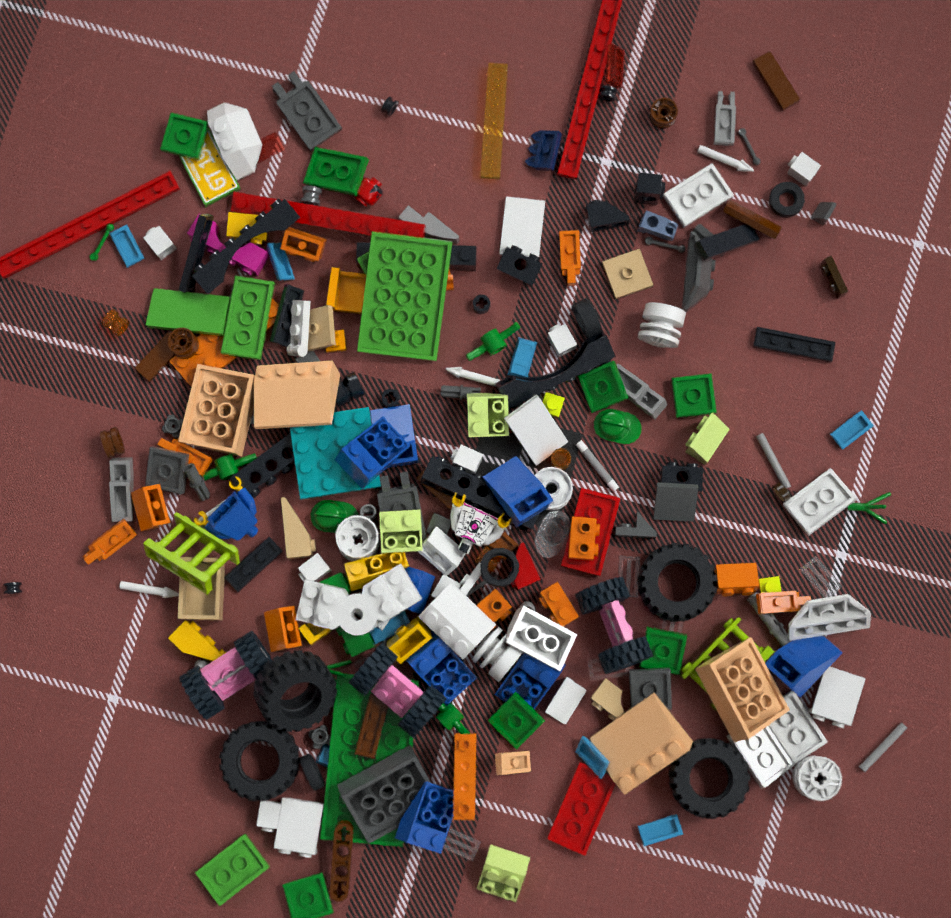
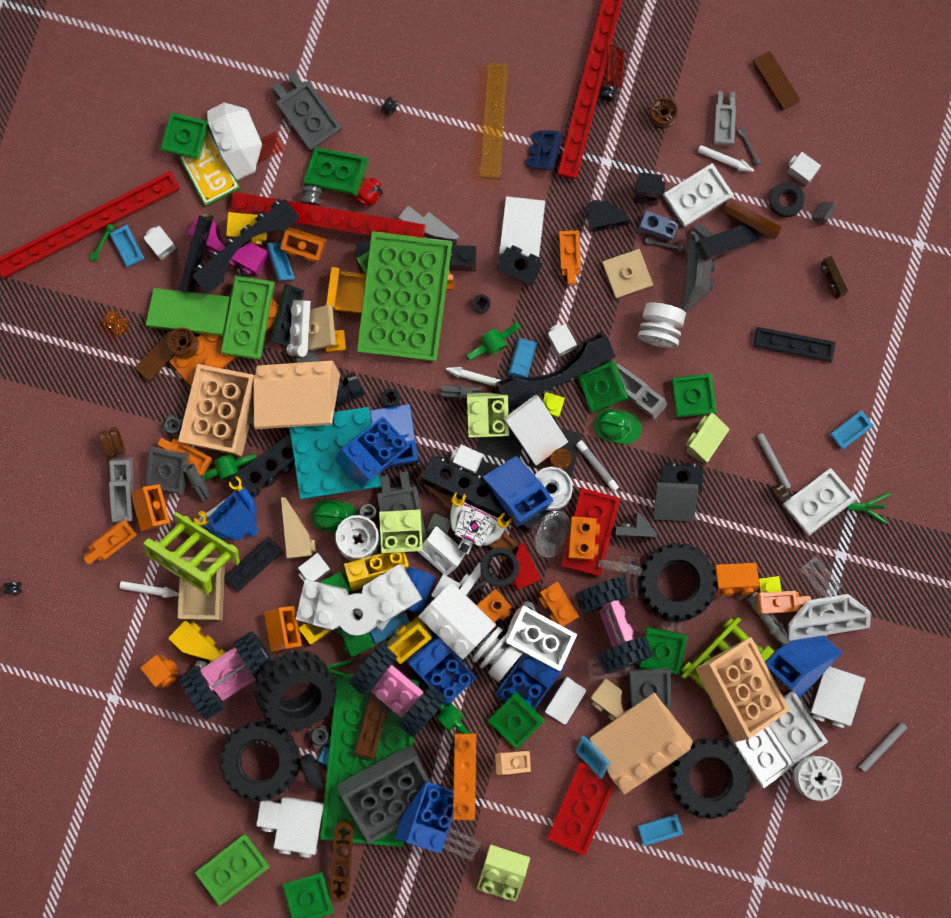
(160, 671): none -> orange brick
(492, 563): clear orange wheel -> none
(586, 318): black tyre -> none
(620, 567): none -> clear tile

